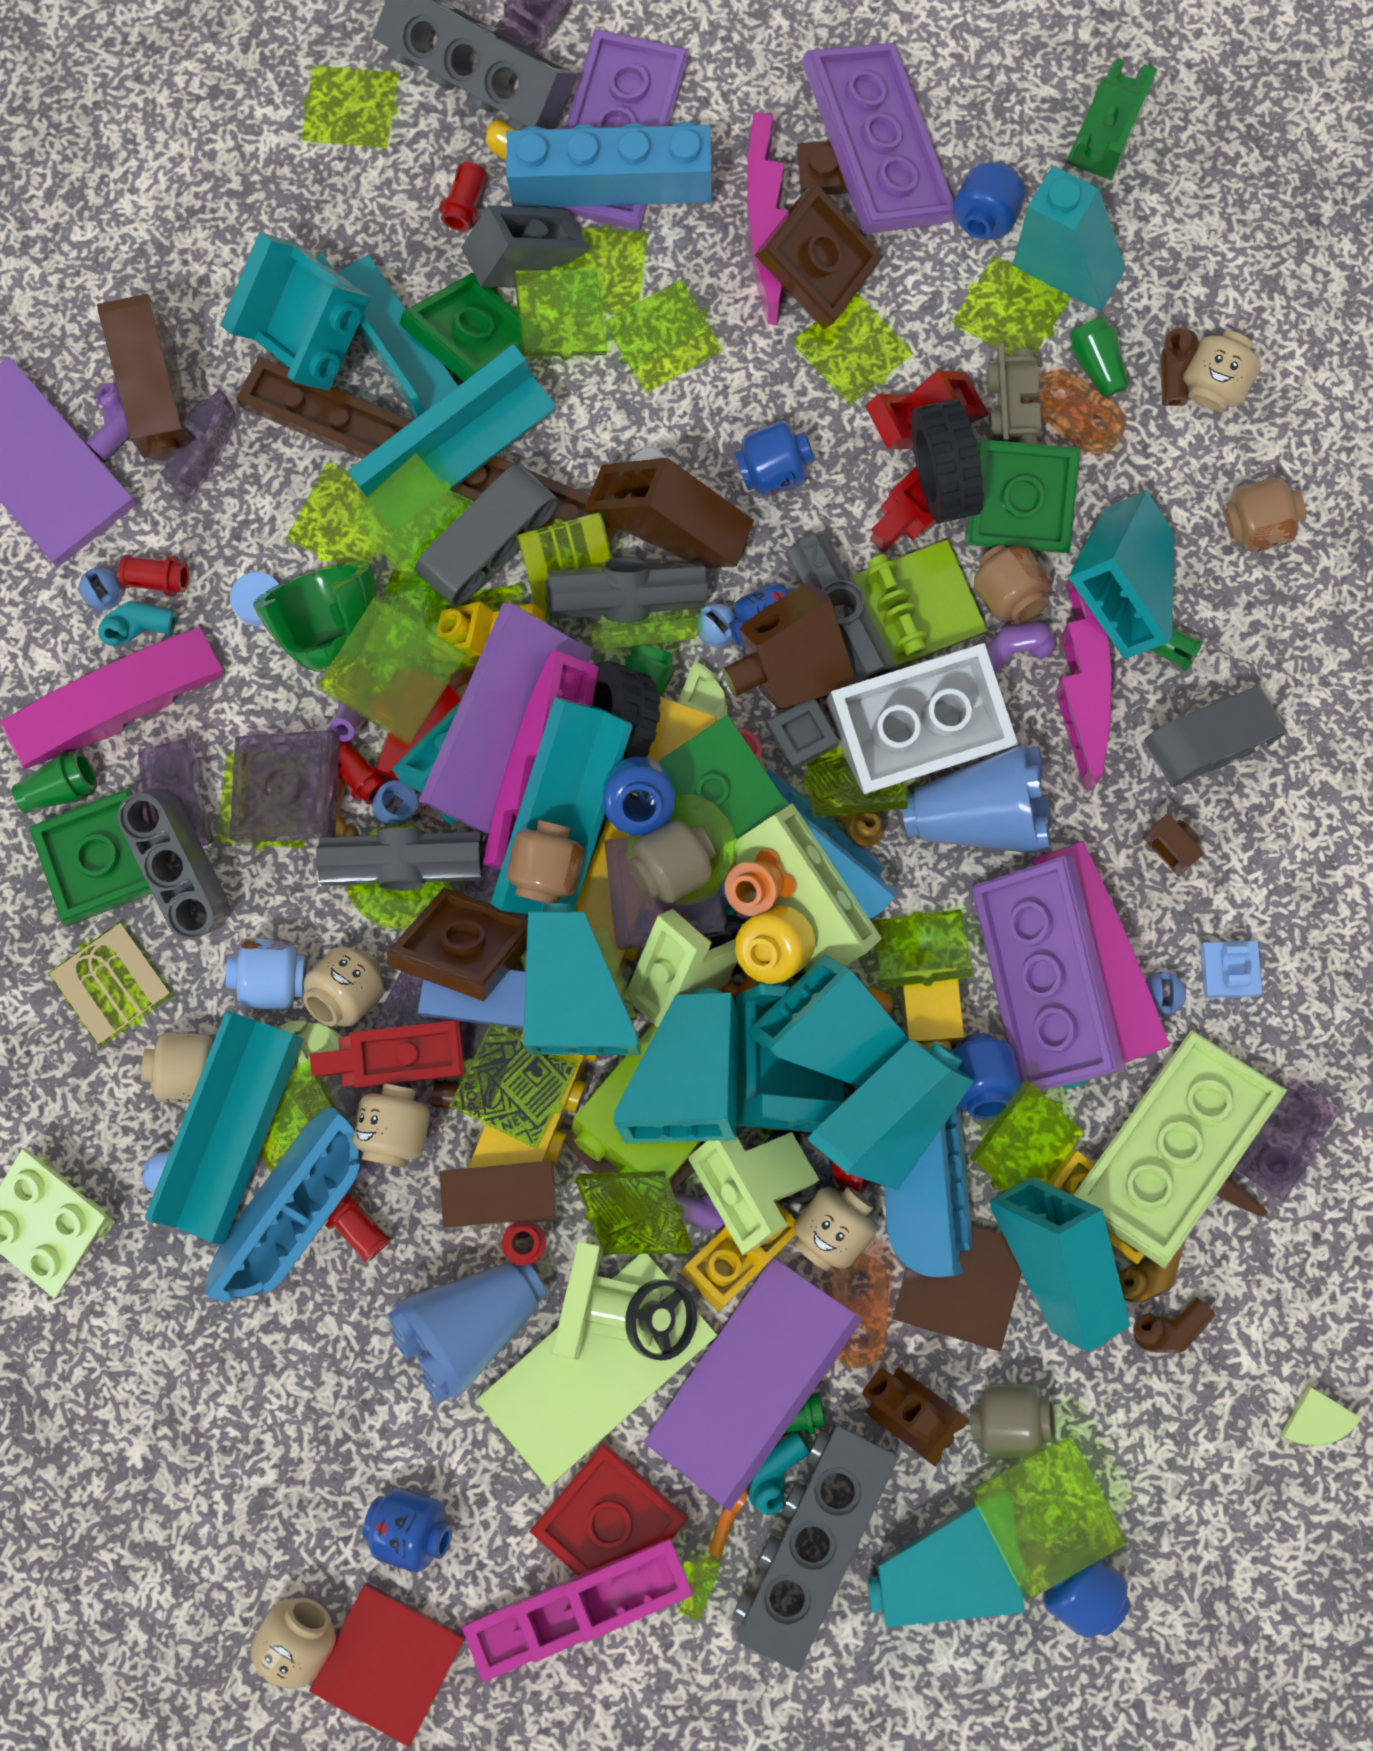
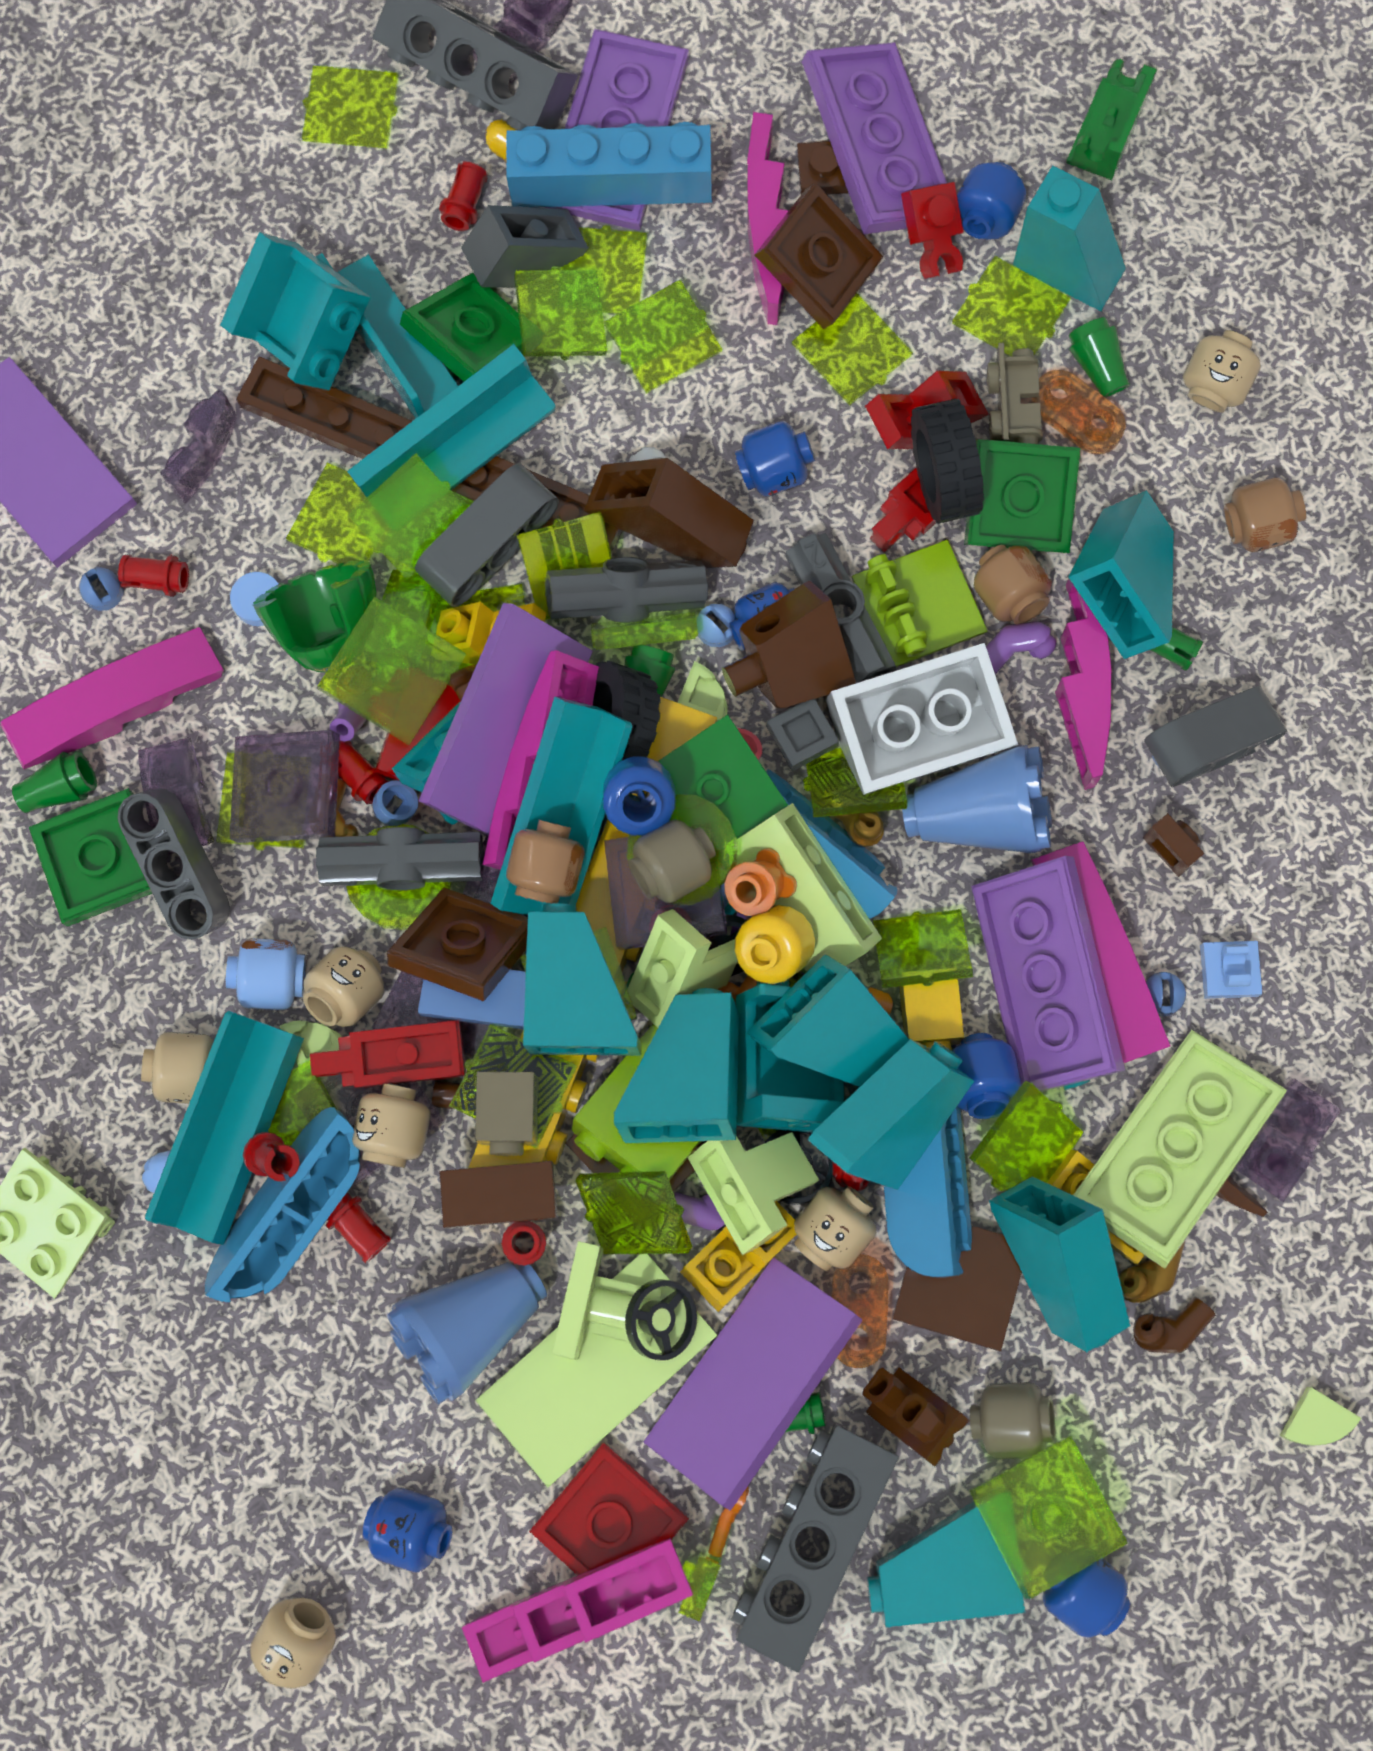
(110, 984): piece -> none
(115, 428): medium lavender arm -> none
(134, 619): teal arm -> none
(146, 375): reddish brown slope -> none
(270, 1156): none -> red pin
(387, 1664): red tile -> none
(507, 1111): none -> dark tan brick
(767, 1486): teal arm -> none
(933, 218): none -> red plate
(1177, 354): reddish brown arm -> none

